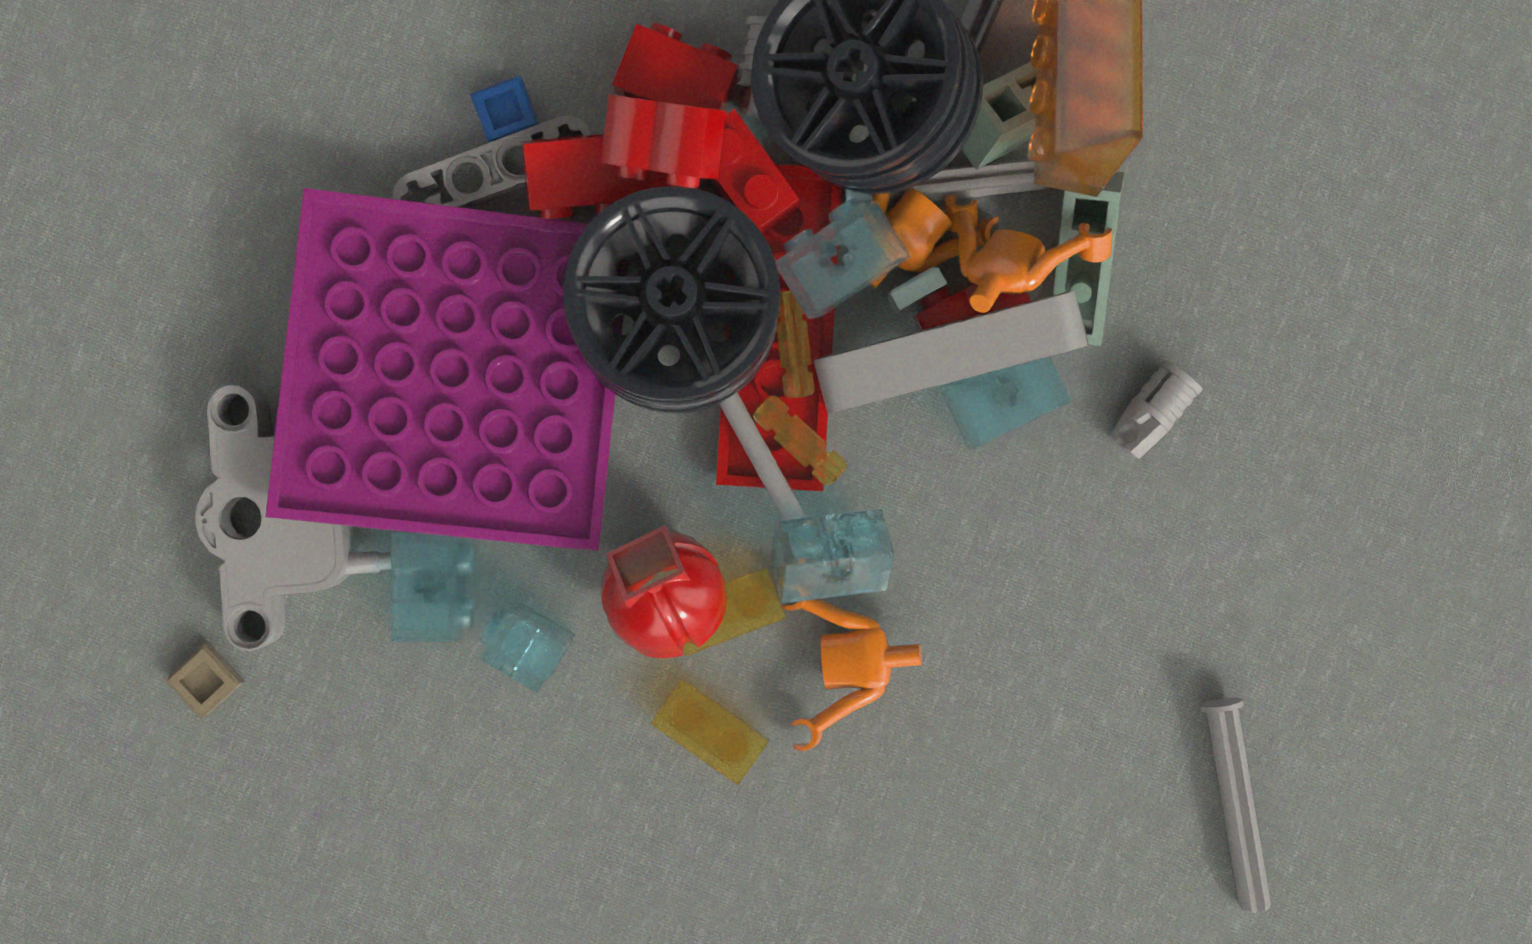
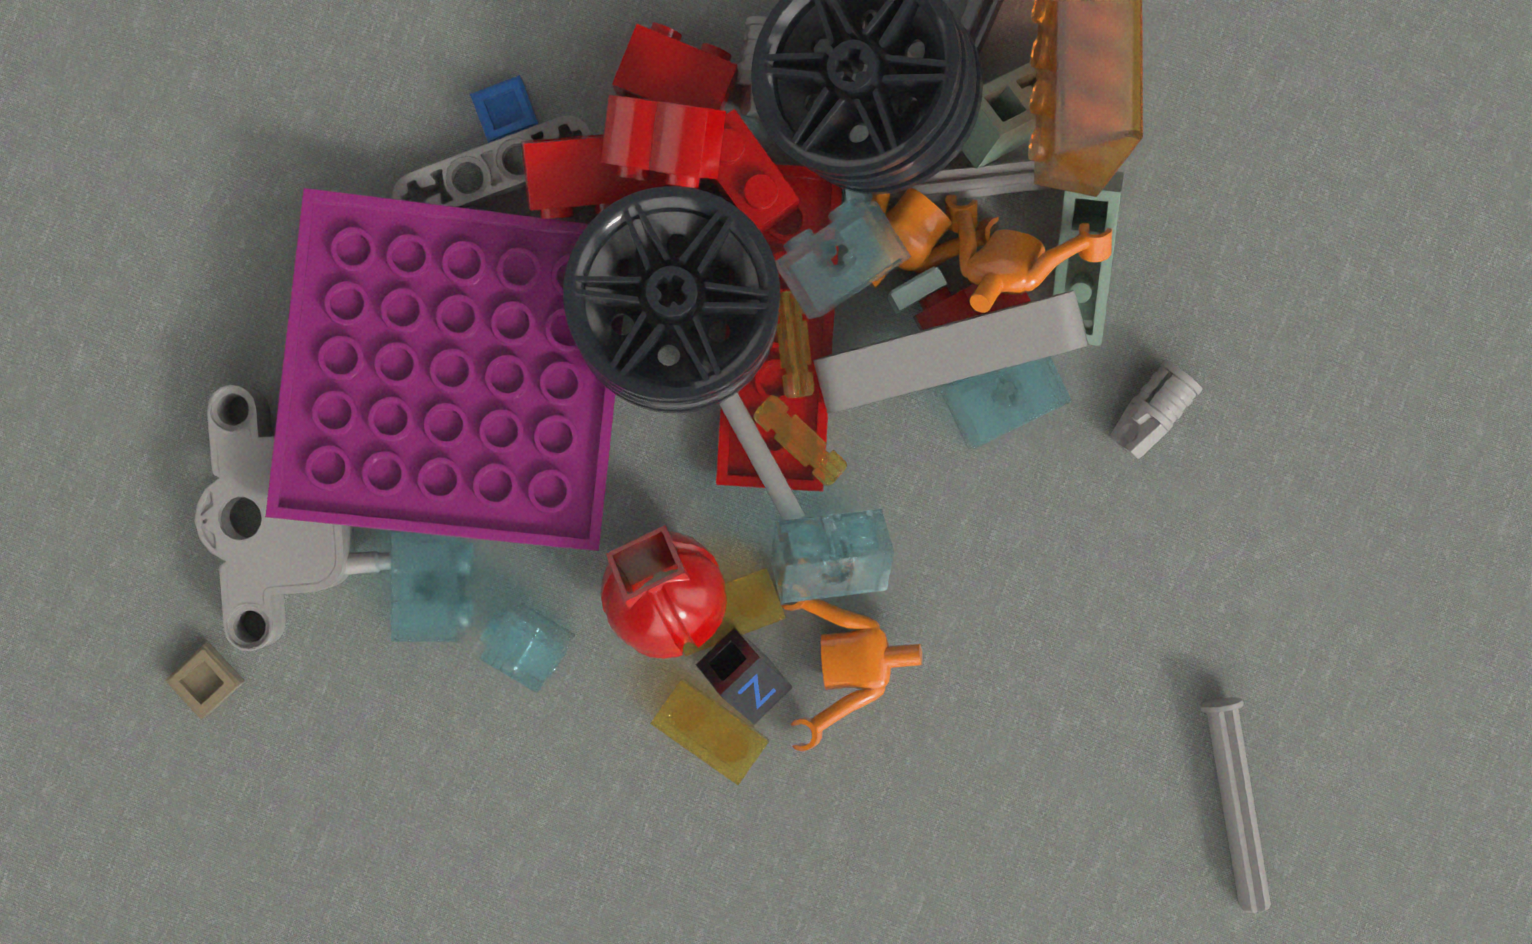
(744, 676): none -> black brick

